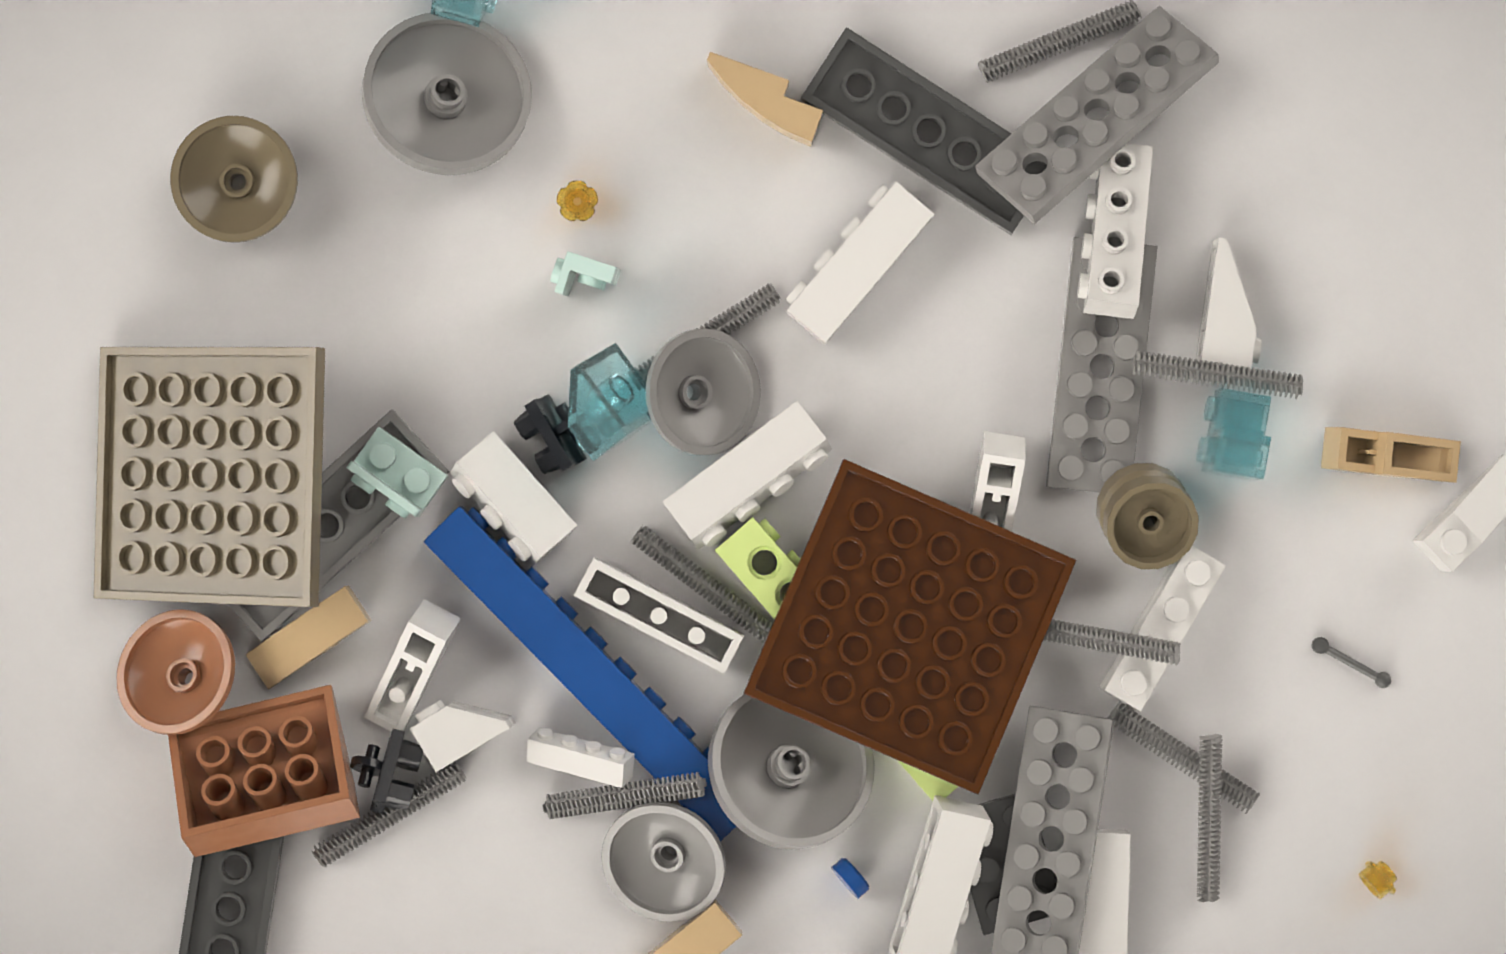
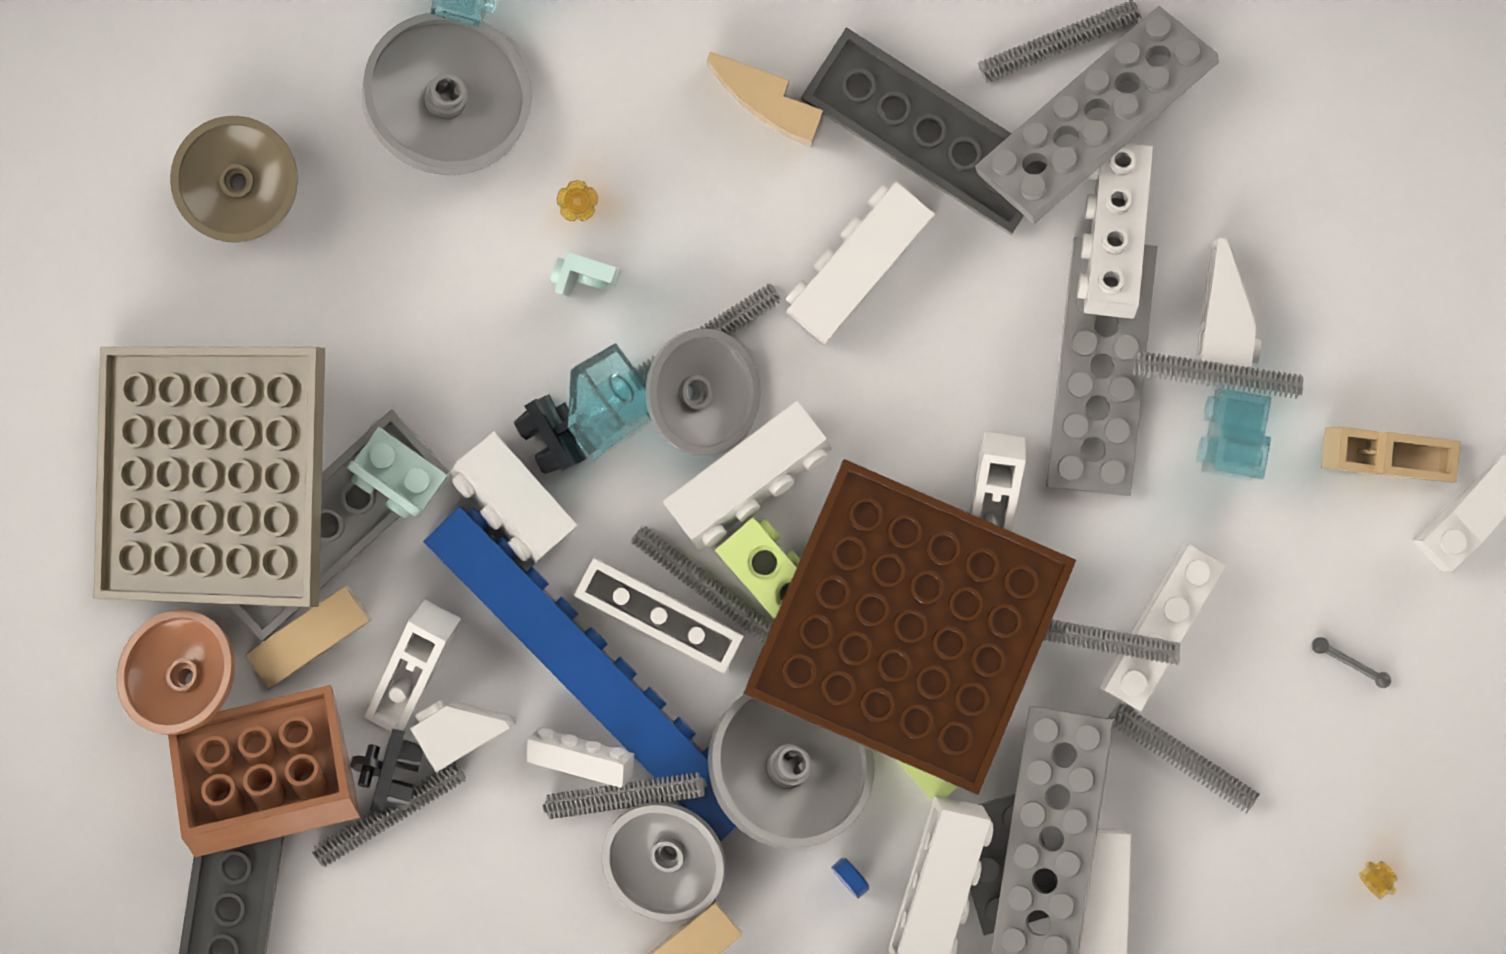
(1147, 516): dark tan wheel -> none
(1209, 822): light grey axle -> none

